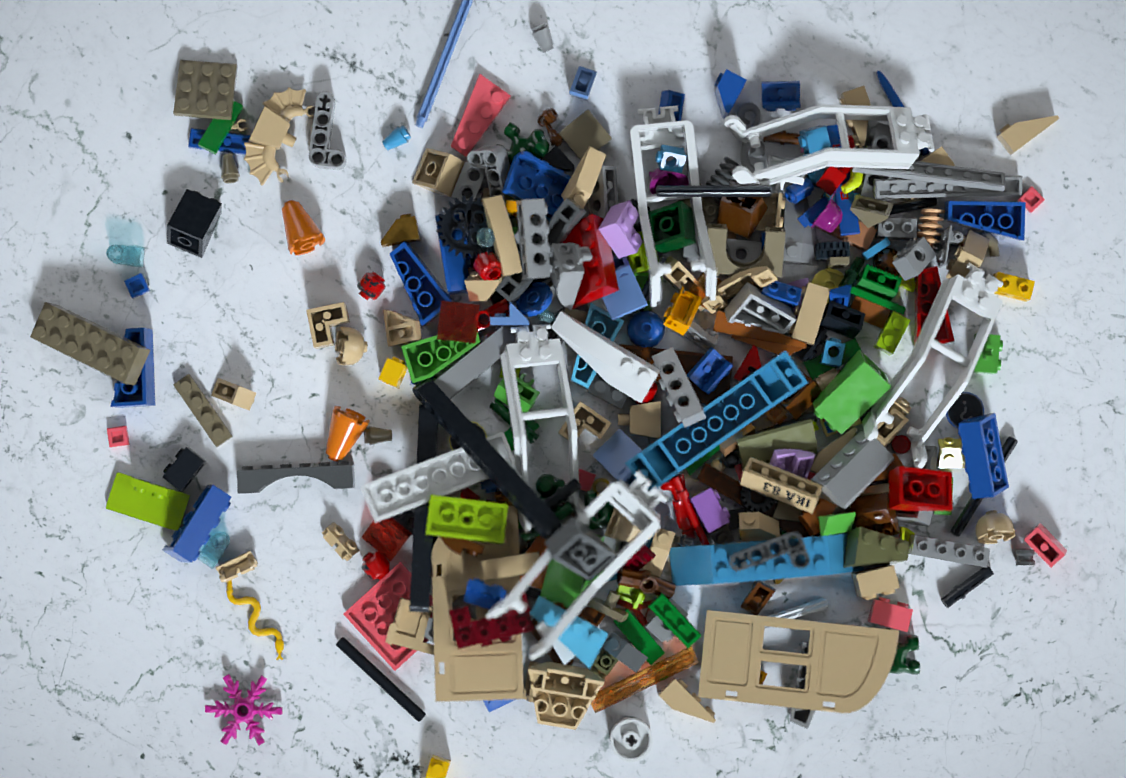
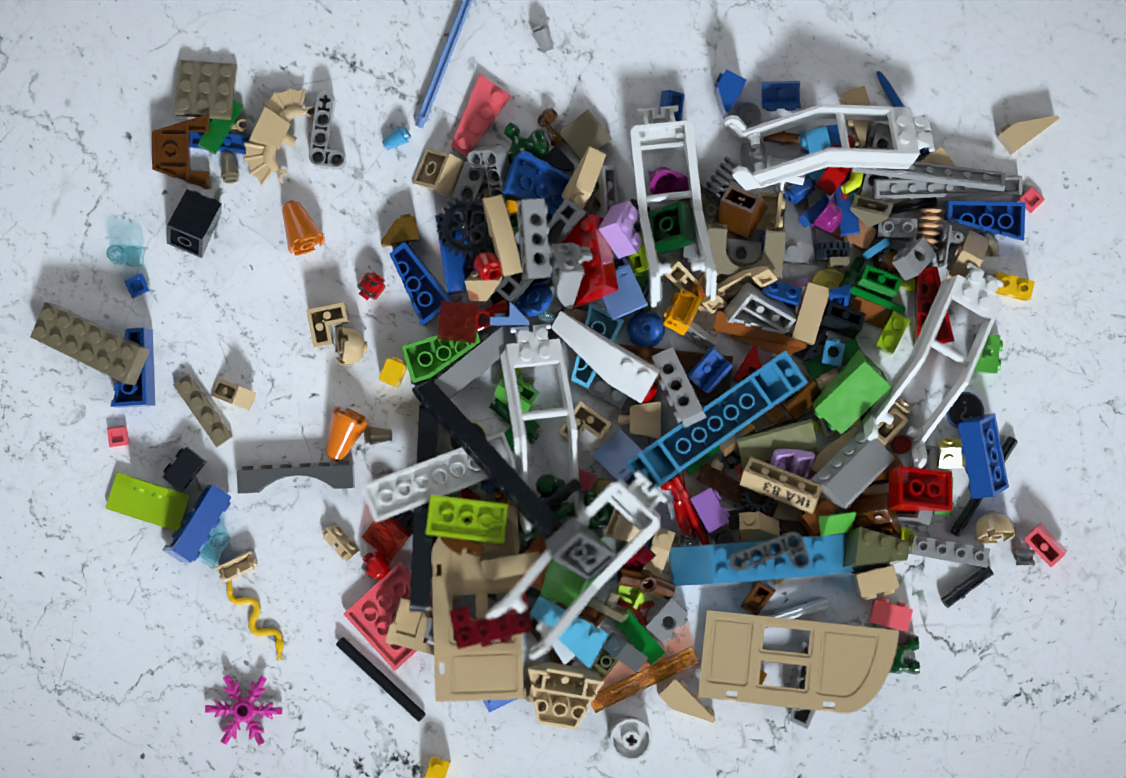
(172, 150): none -> reddish brown wing
(401, 328): tan wing -> none
(483, 595): blue bracket -> none
(485, 237): clear light blue tile -> none
(583, 83): medium blue slope -> none
(674, 620): green tile -> none
(676, 163): dark azure brick -> none
(713, 191): black axle -> none

